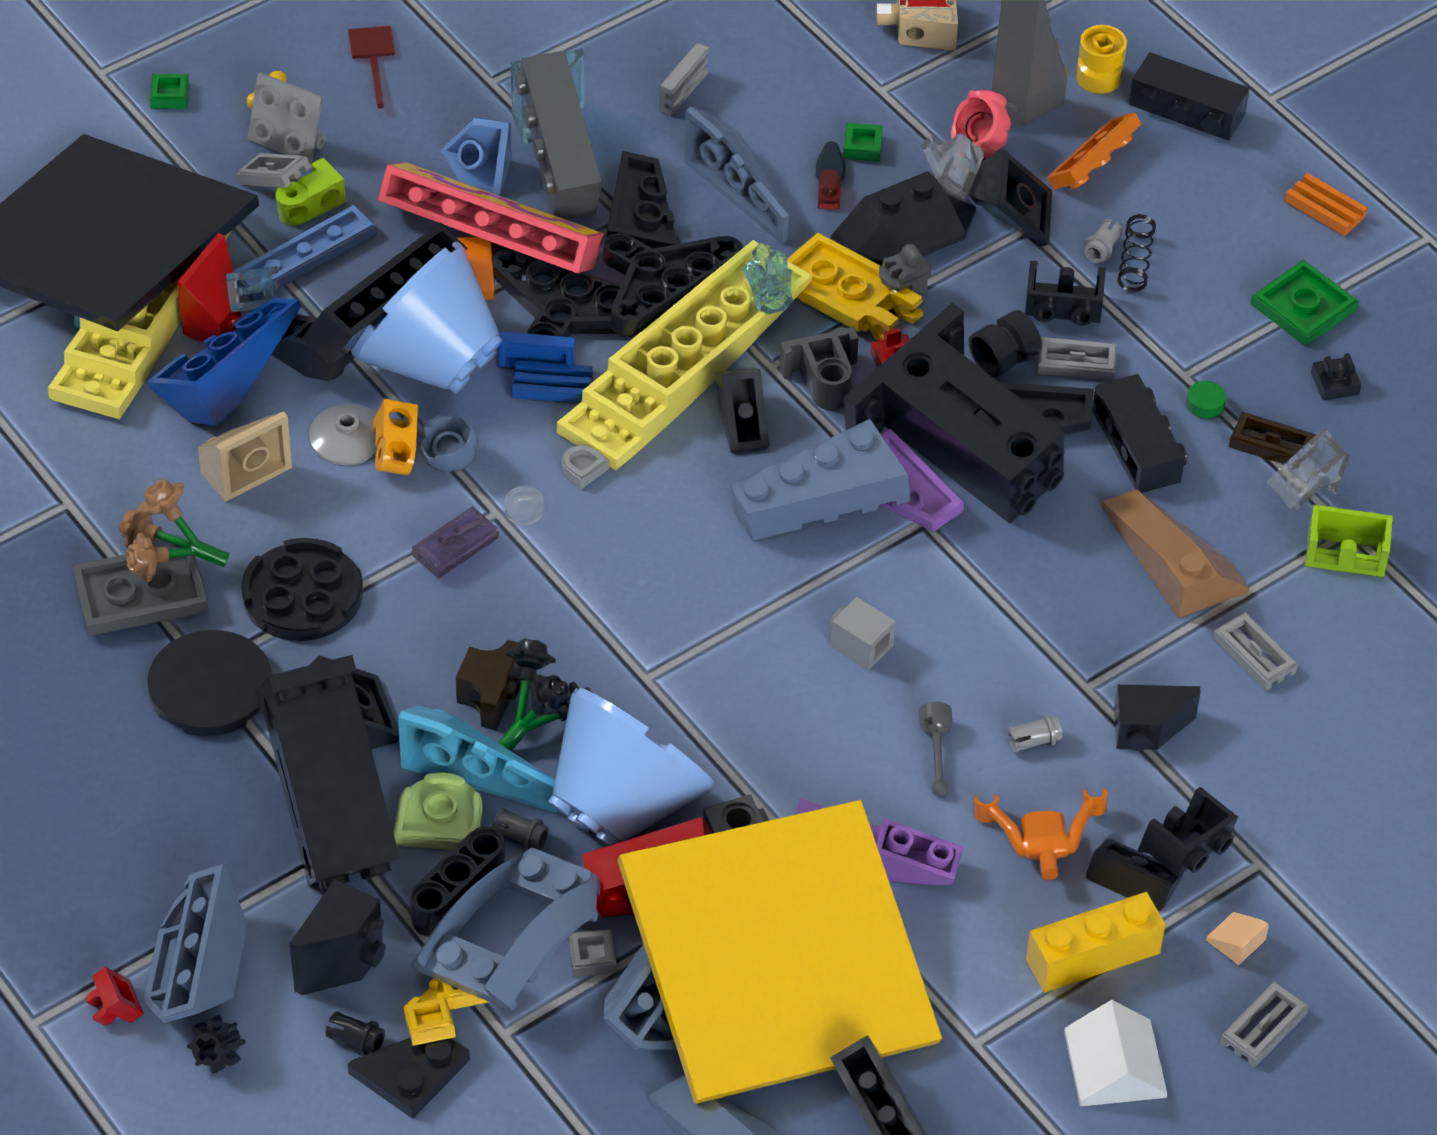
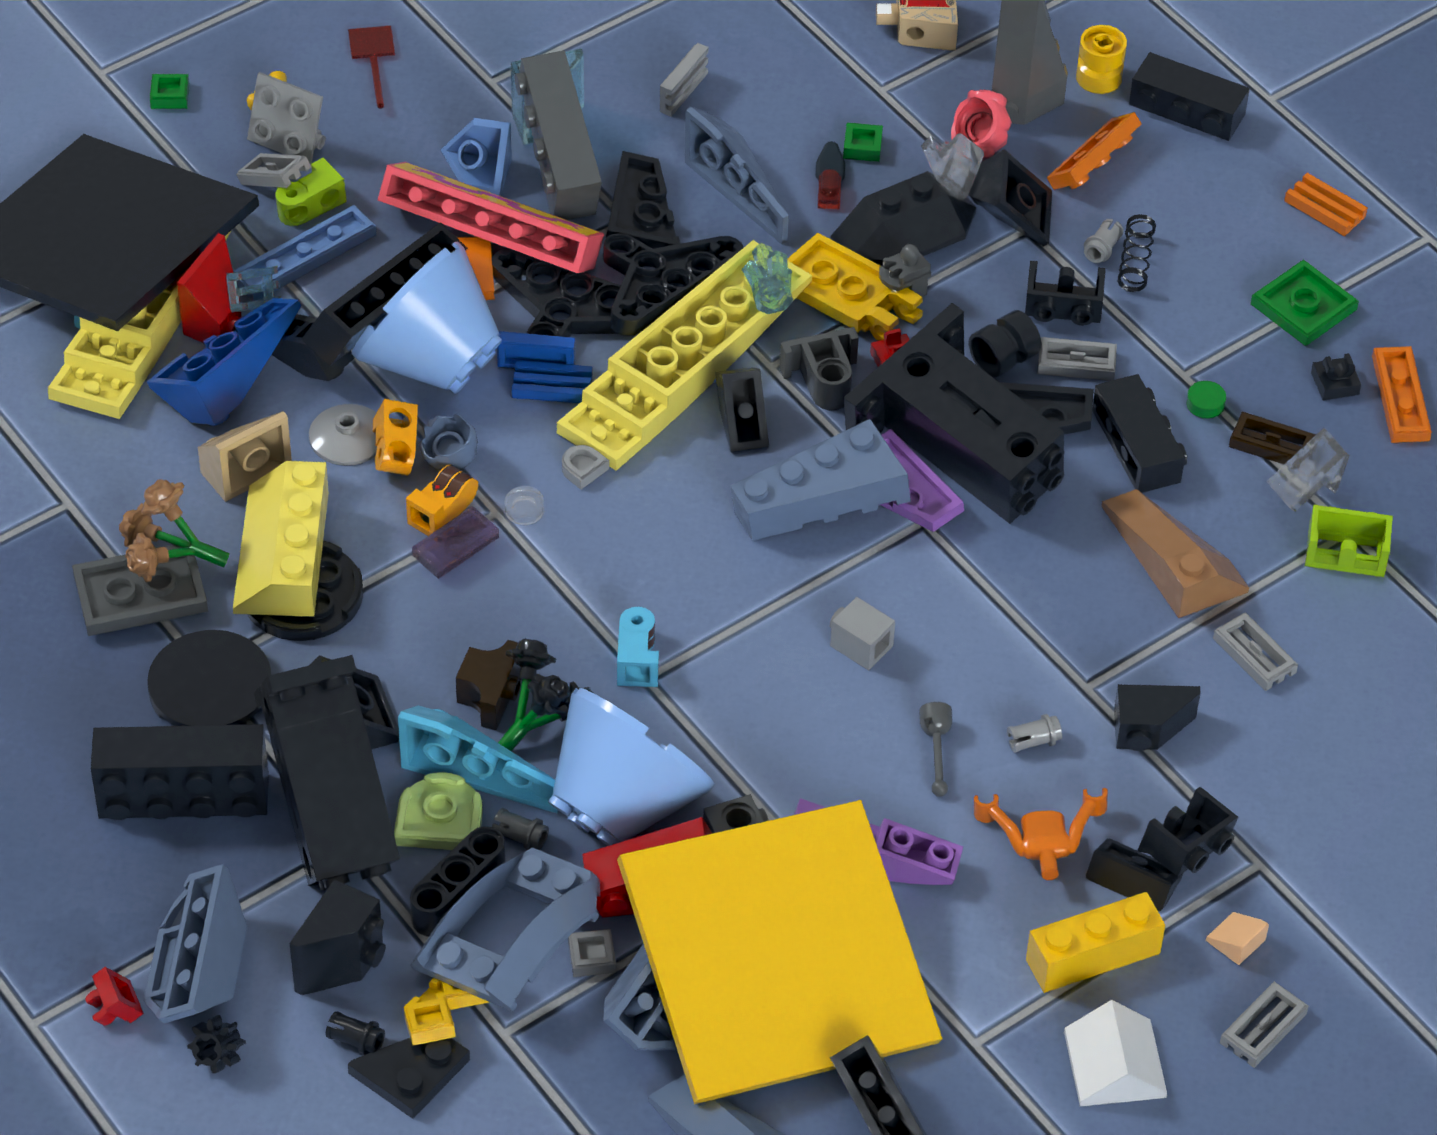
(180, 771): none -> black brick
(283, 541): none -> light yellow slope
(441, 499): none -> light orange leg
(636, 638): none -> medium azure leg
(1401, 394): none -> orange tile

